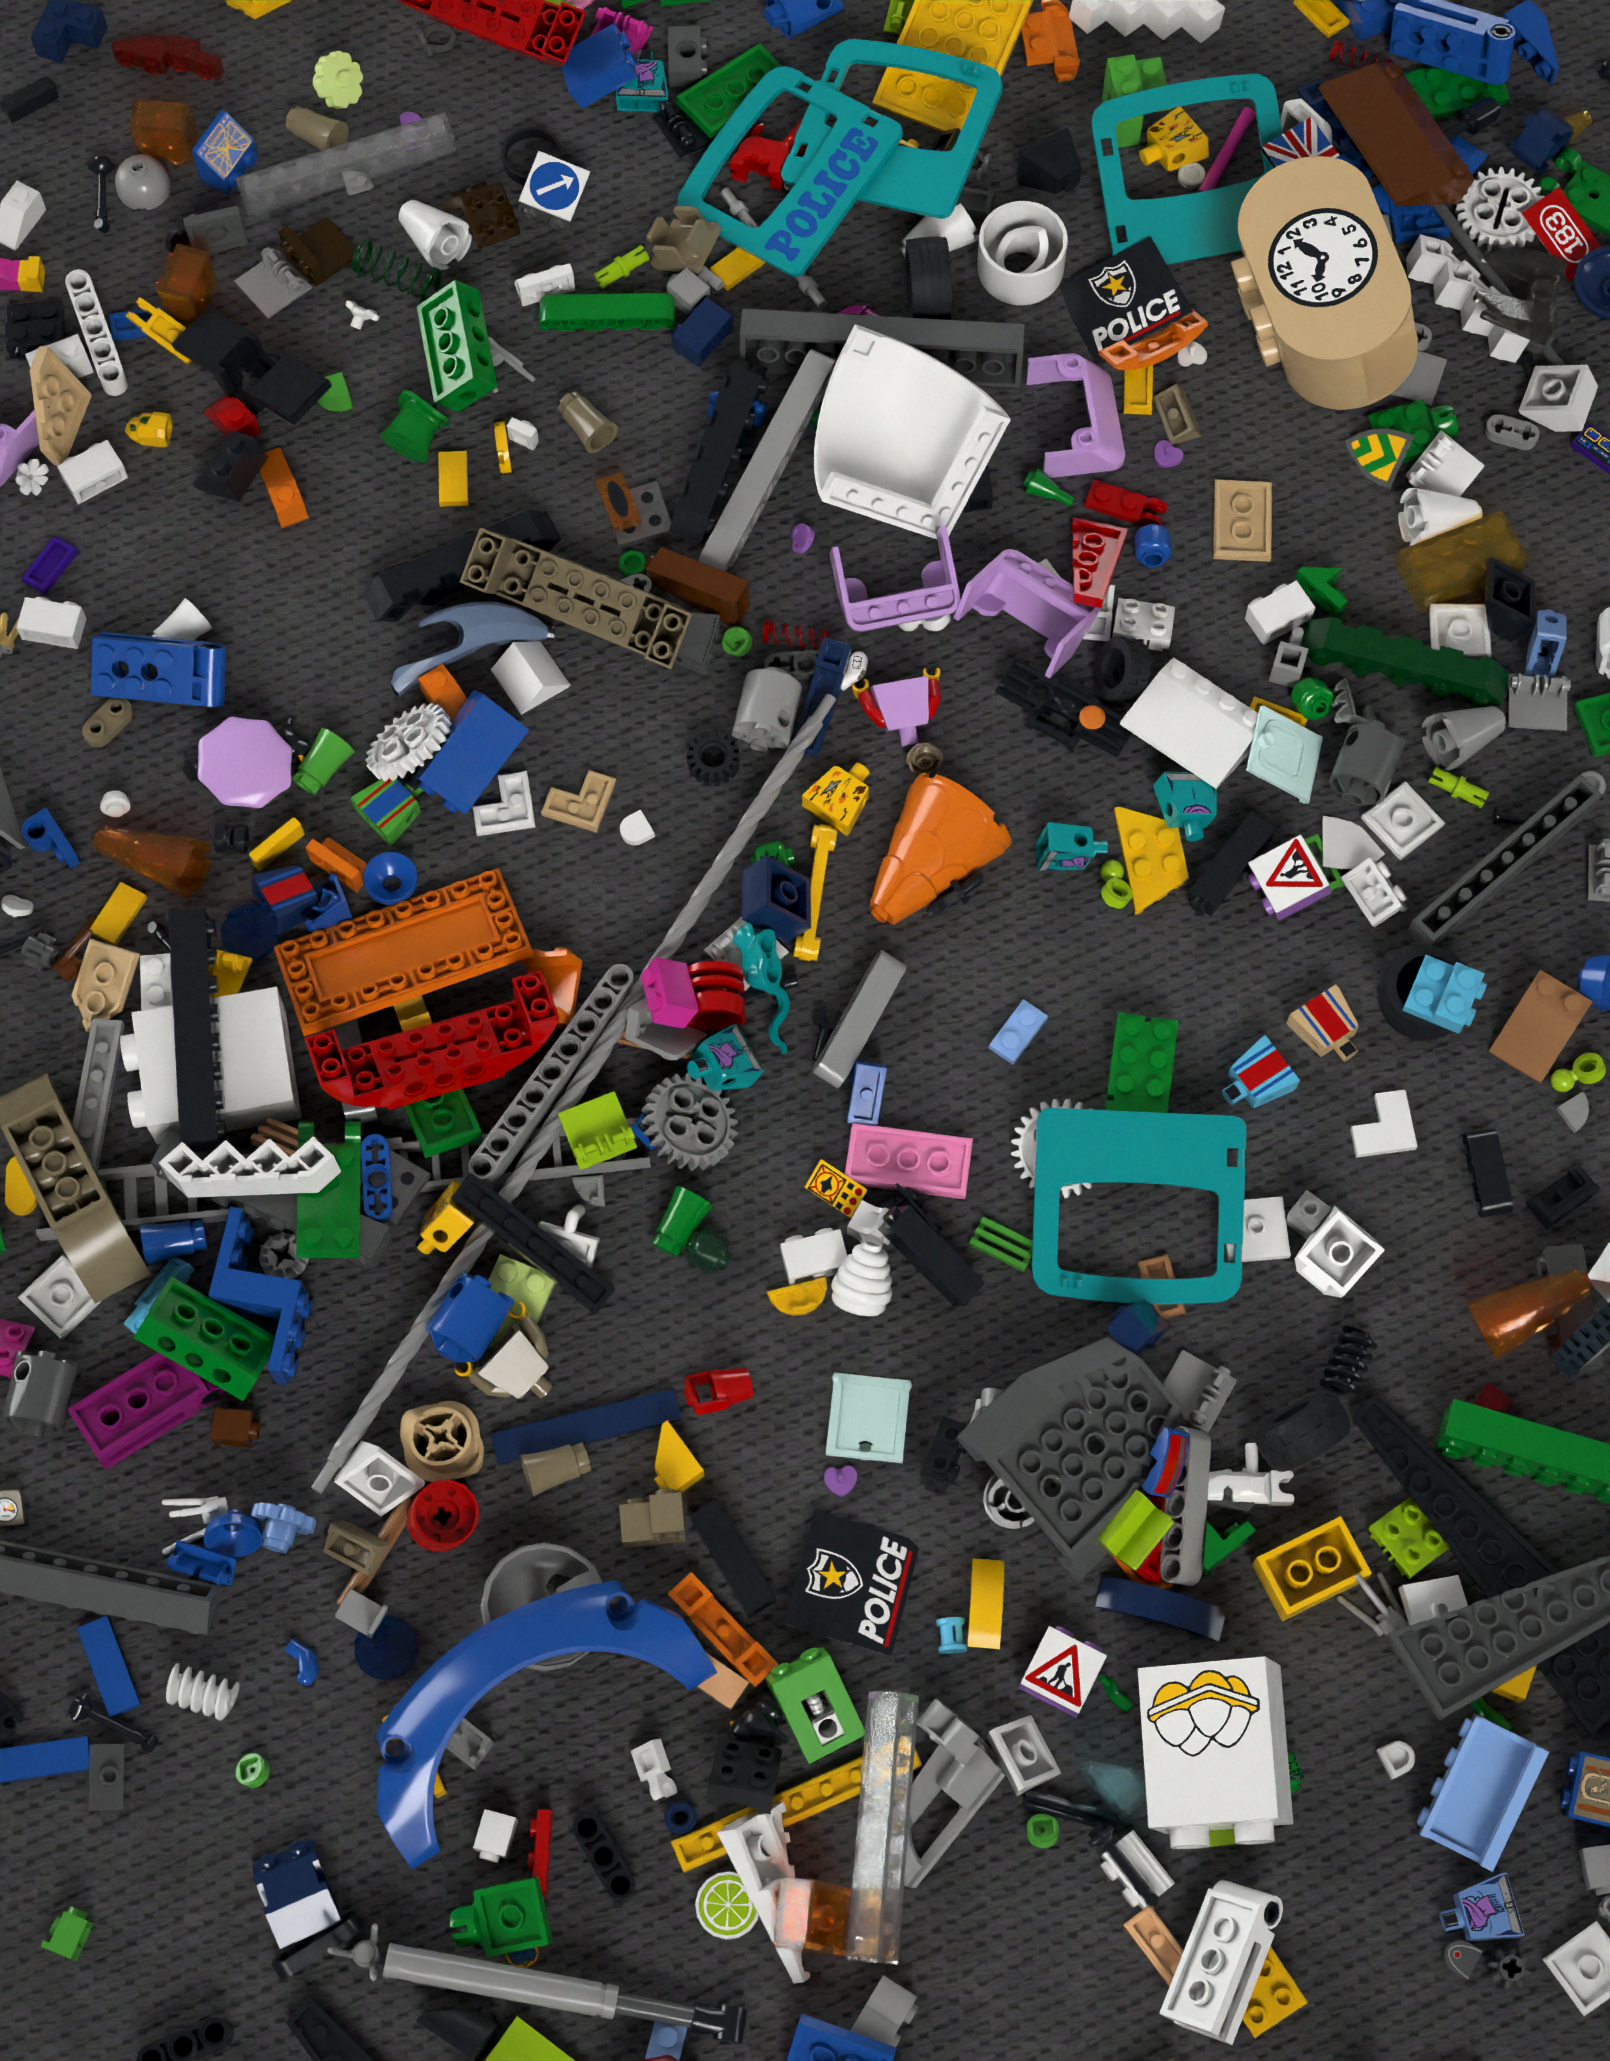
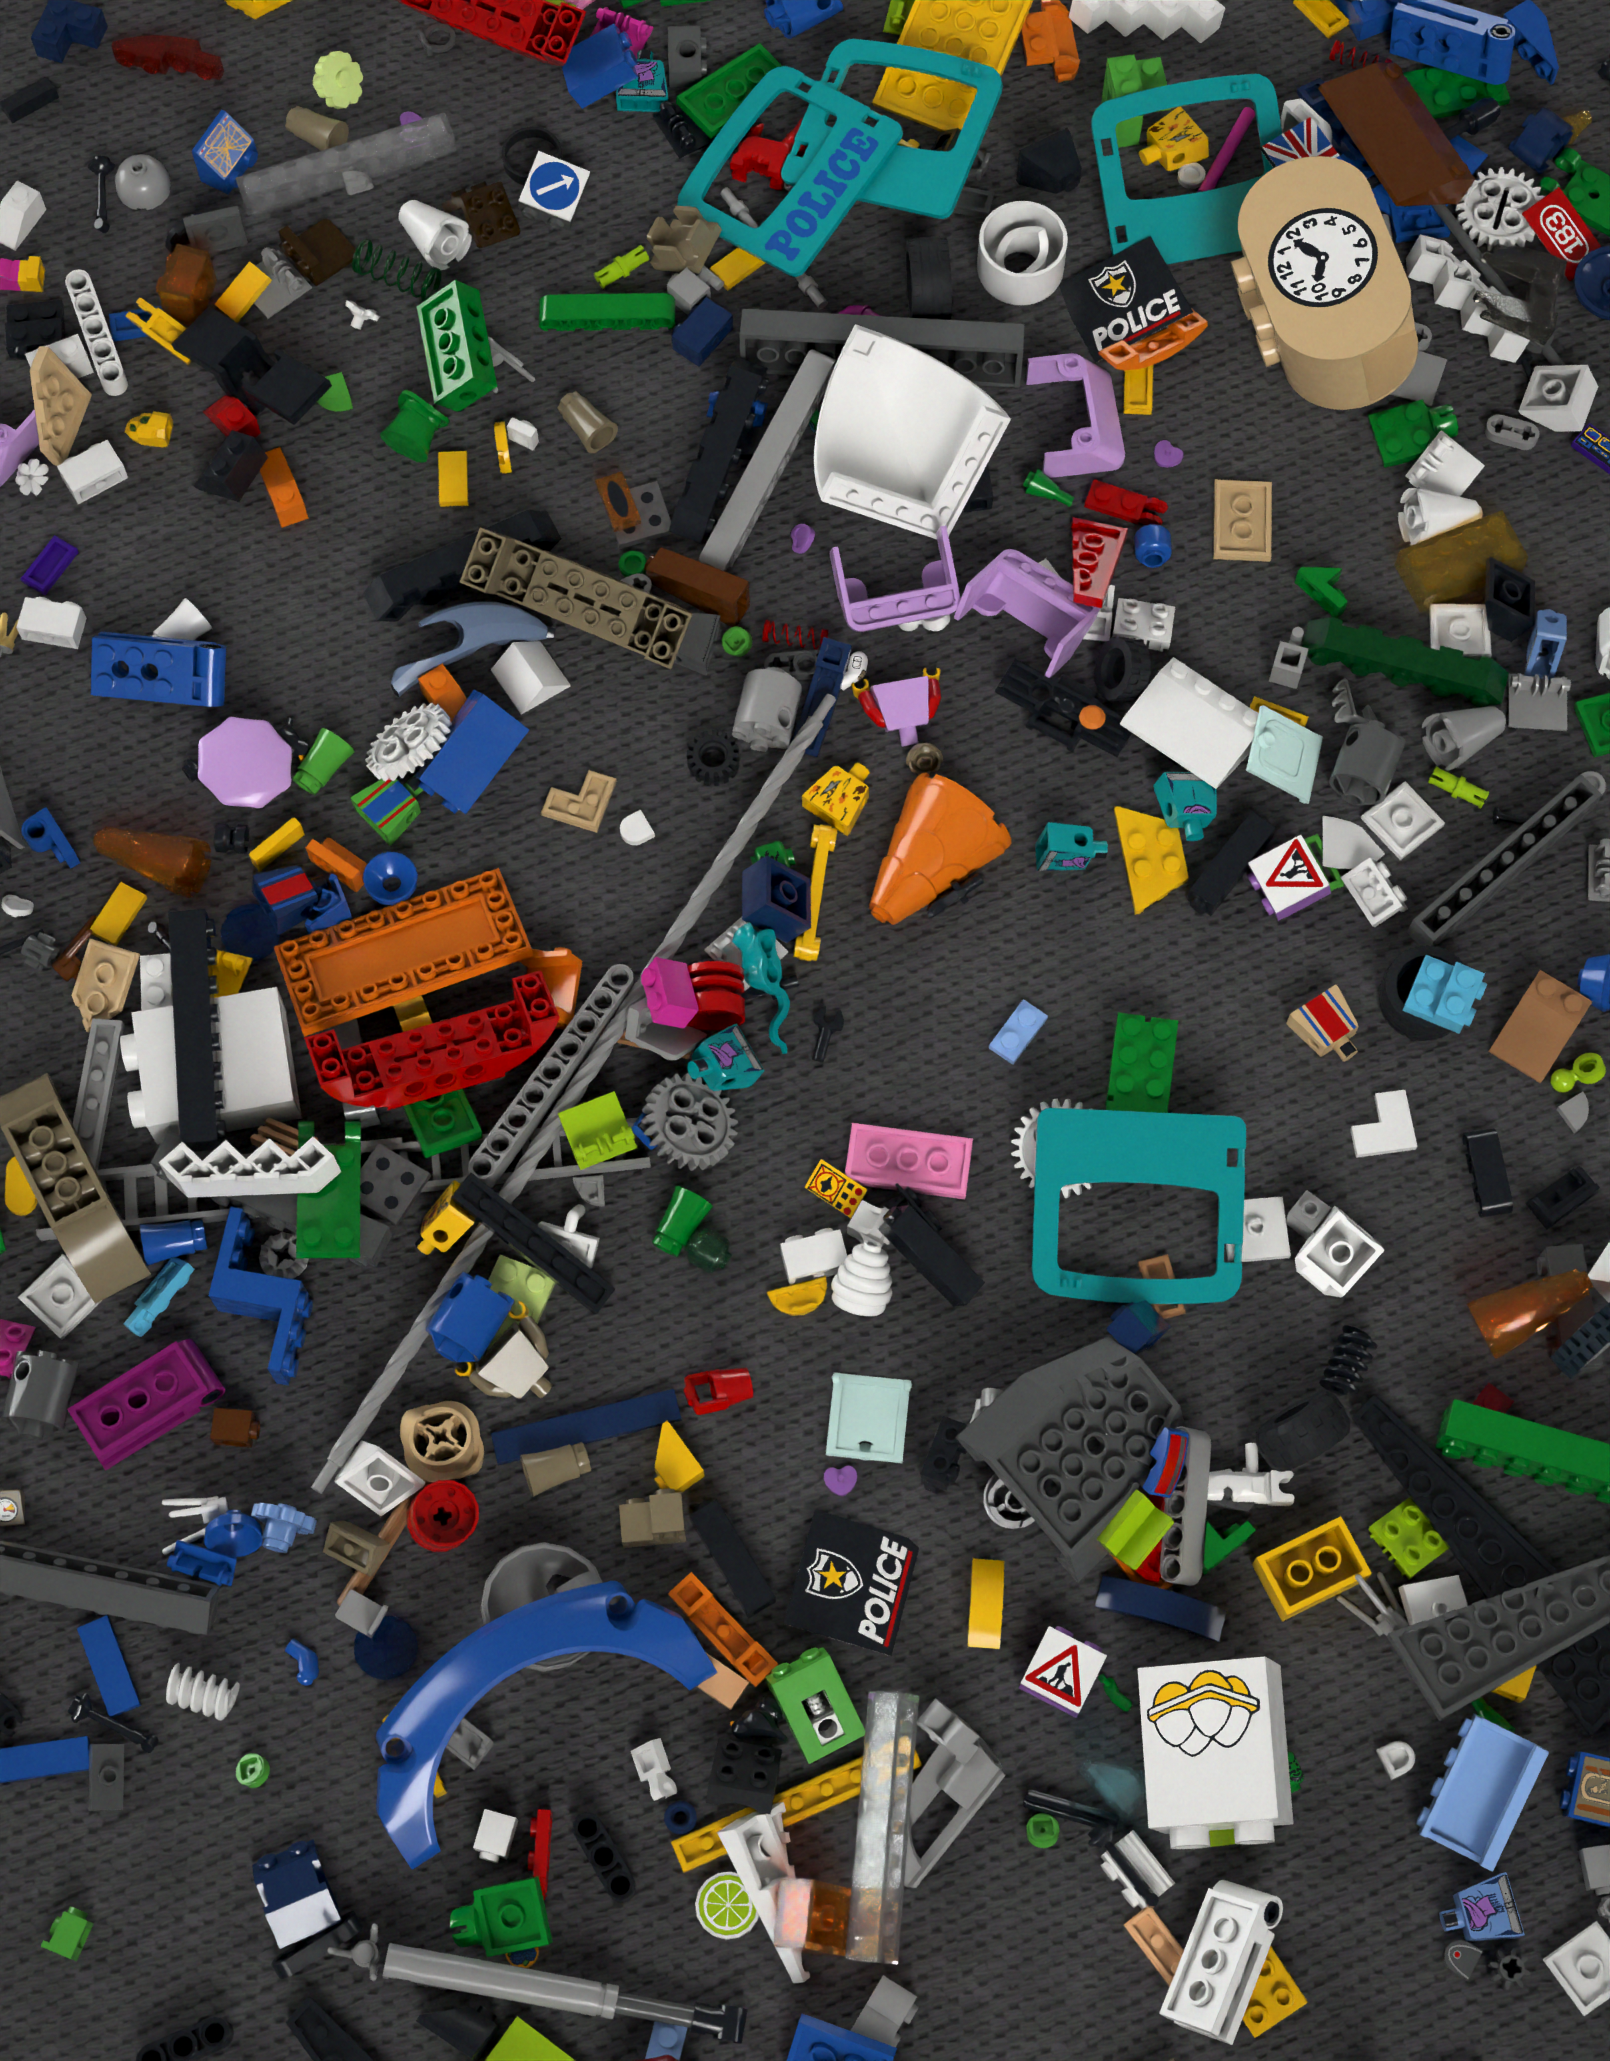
(108, 721): dark tan plate -> none
(115, 804): white plate -> none
(163, 130): clear orange brick -> none
(206, 1338): green brick -> none
(243, 292): none -> yellow tile
(383, 1157): blue beam -> none
(512, 813): white tile -> none
(554, 281): white bracket -> none
(859, 1019): light grey beam -> none
(866, 1093): plate -> none
(951, 1635): medium azure bush -> none
(956, 228): white cone -> none
(980, 1232): bright green tile -> none
(1023, 1754): white slope -> none
(1115, 891): lime plate -> none
(1177, 415): dark tan slope -> none
(1192, 354): white piece -> none
(1199, 1389): light grey hinge -> none
(1260, 1076): torso -> none
(1279, 612): white brick -> none
(1312, 698): green head -> none
(1379, 453): sticker -> none

